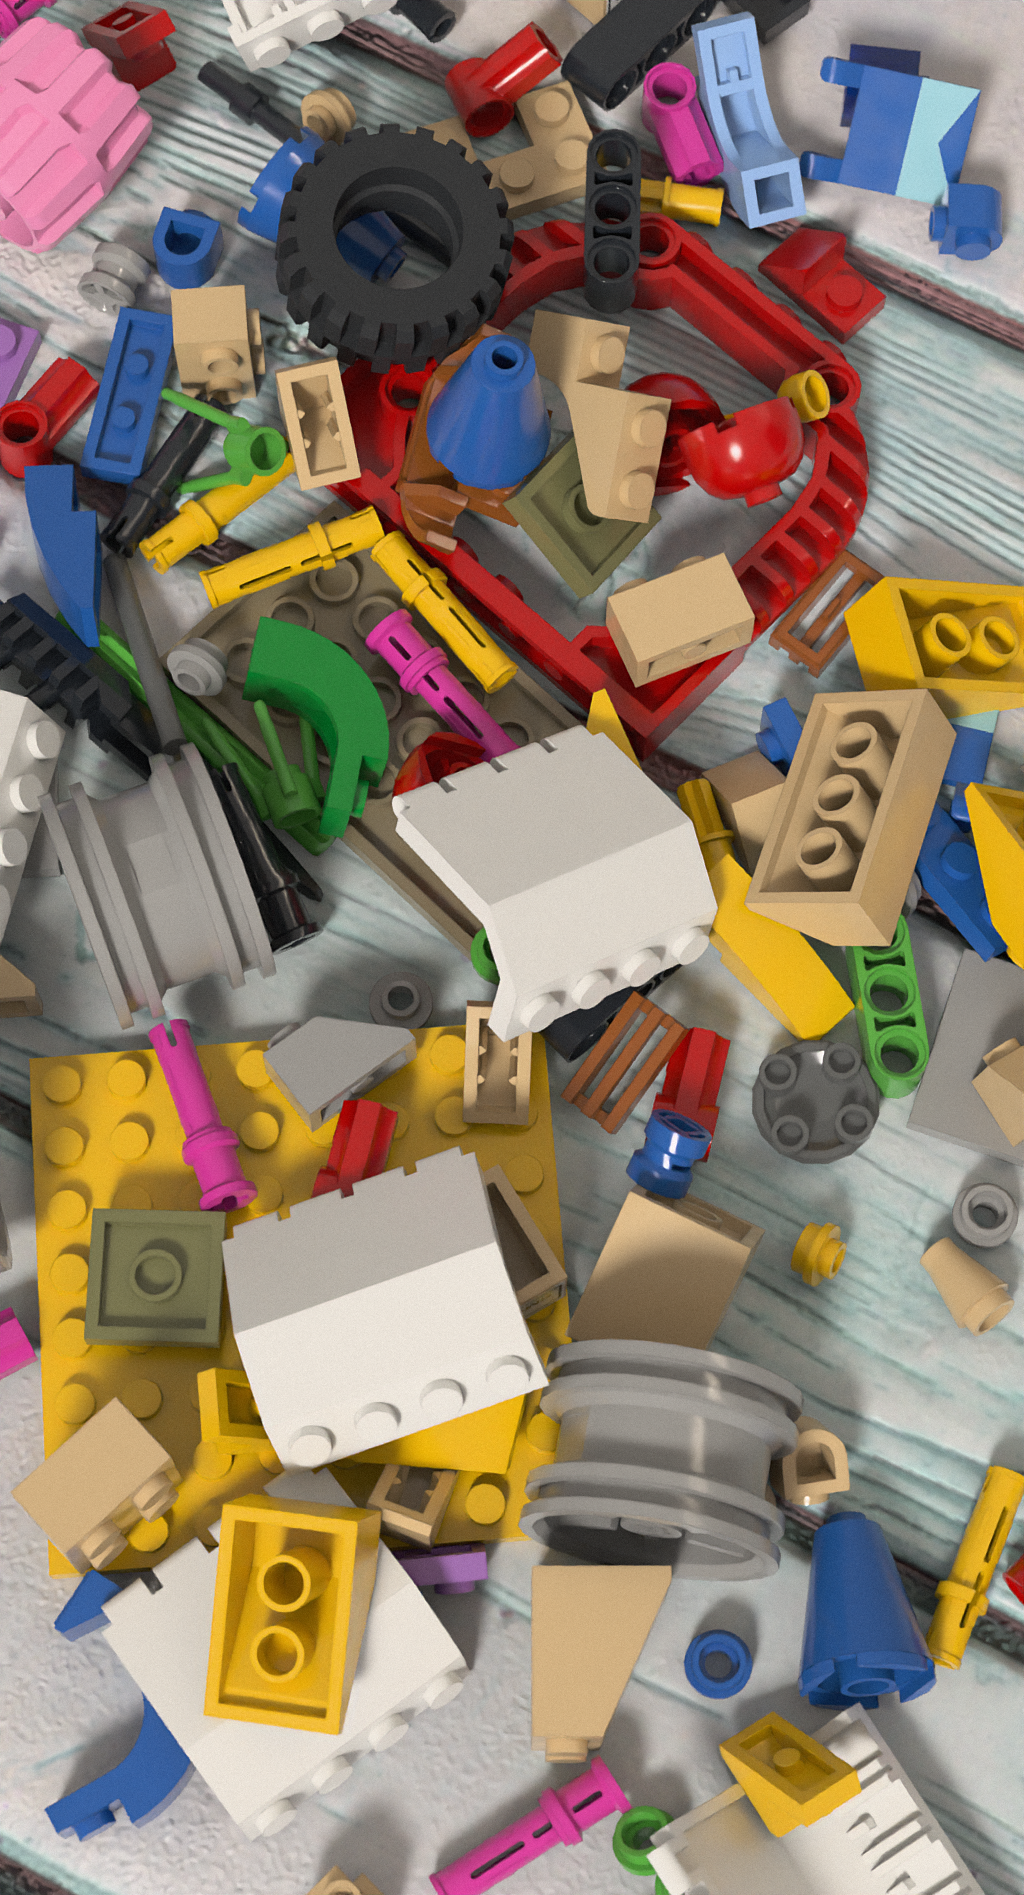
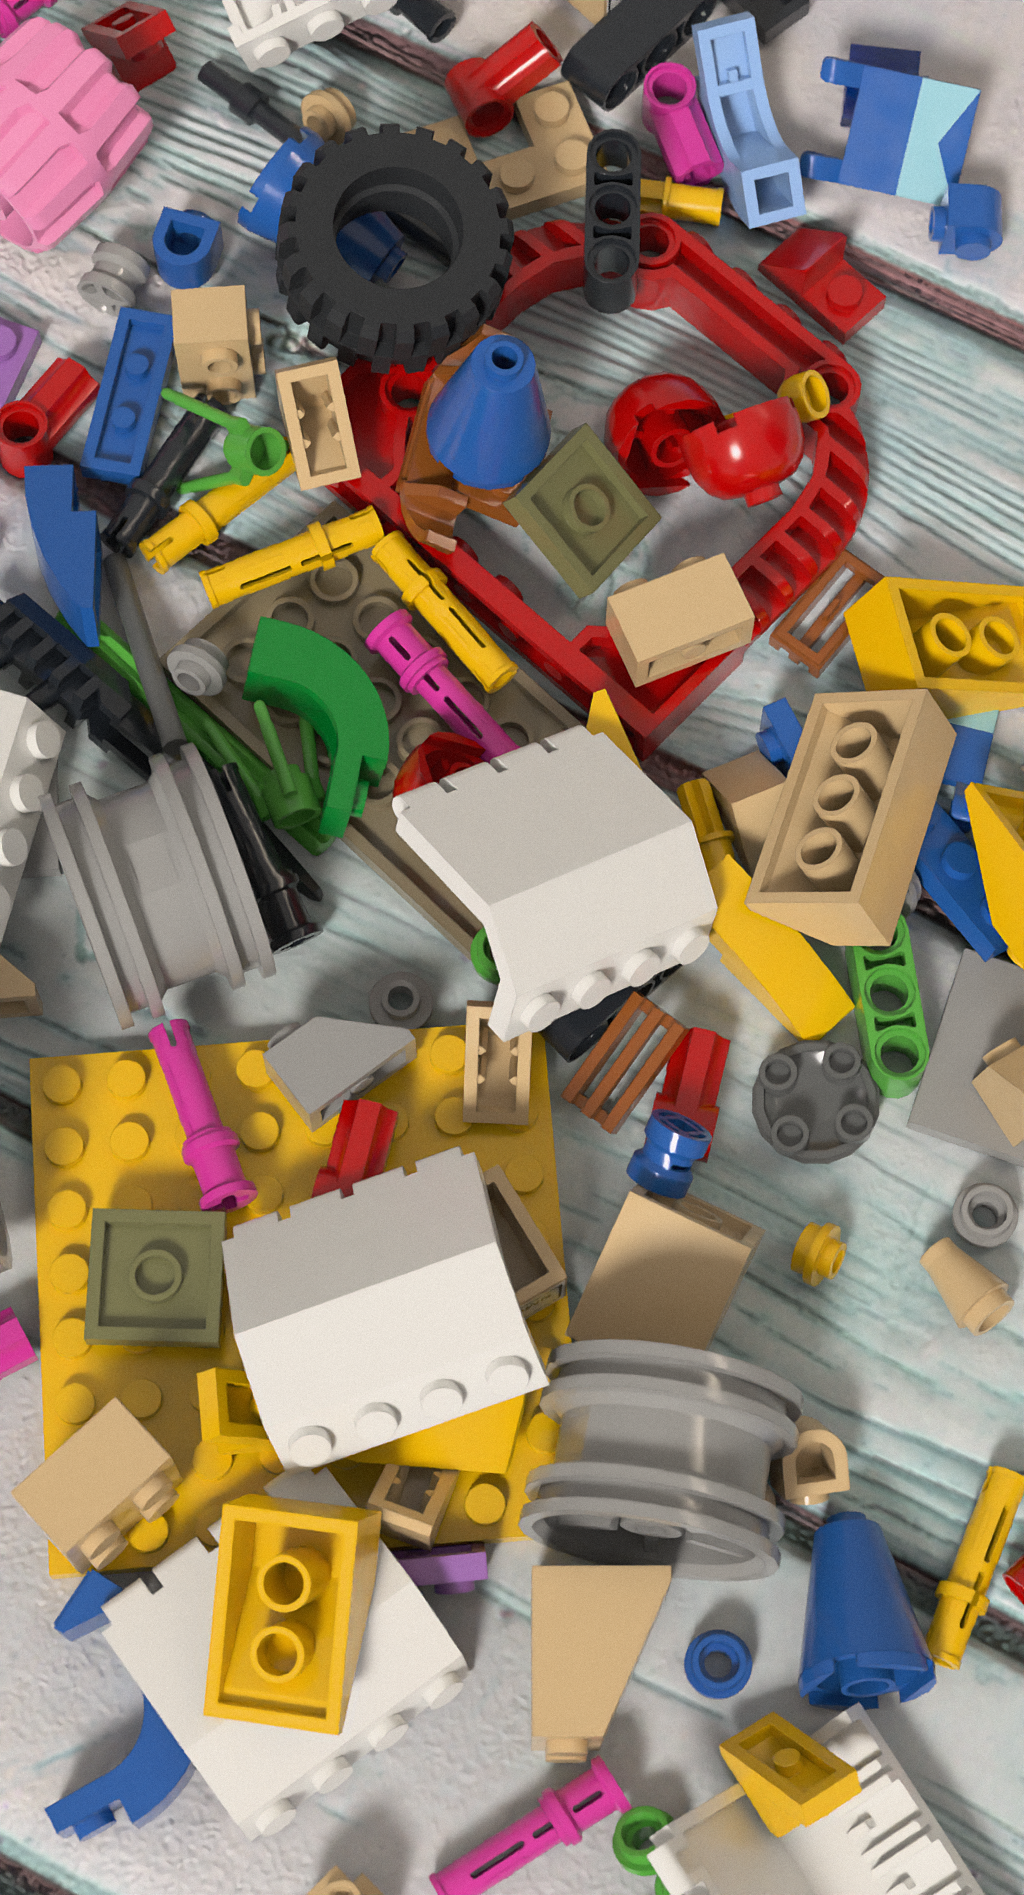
(614, 428): tan arch -> none

